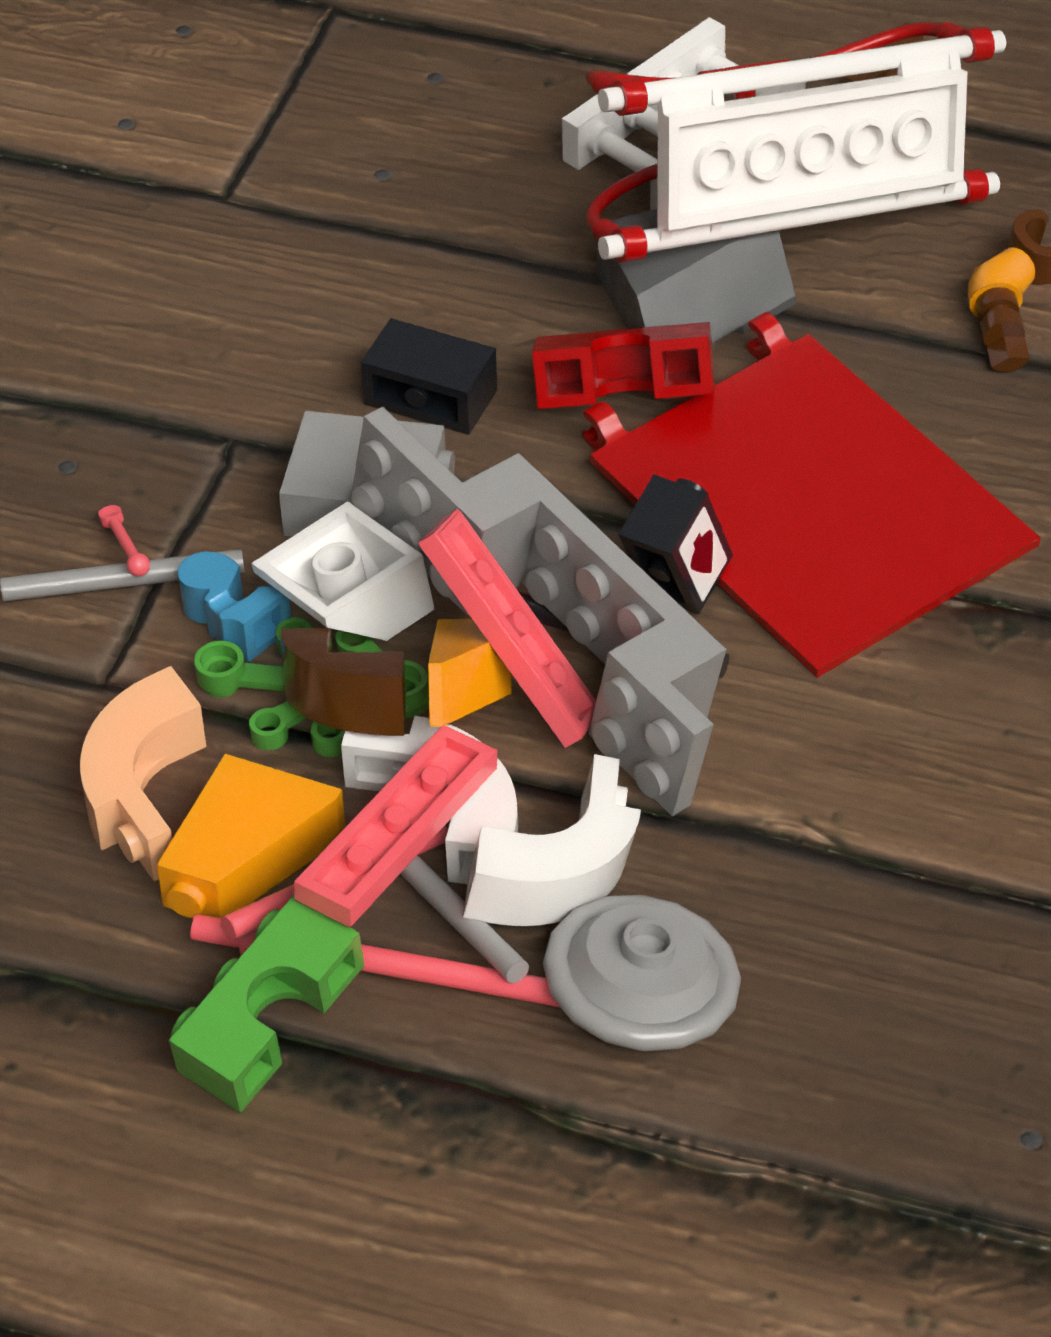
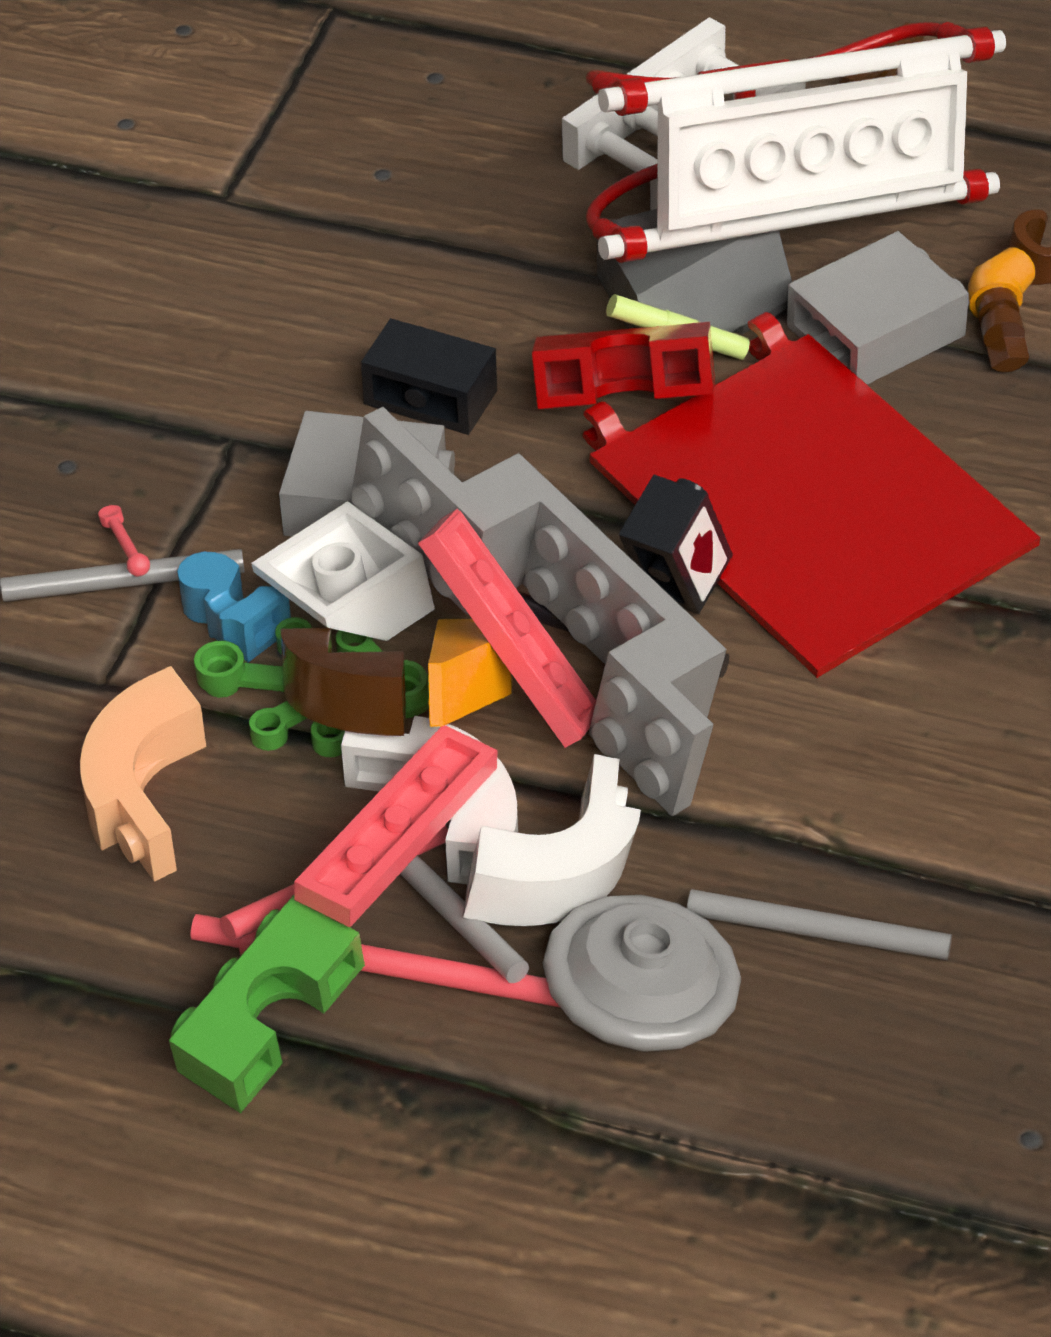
(246, 837): light orange slope -> none
(649, 316): none -> yellowish green piece
(820, 924): none -> light grey bar
(879, 307): none -> light grey brick

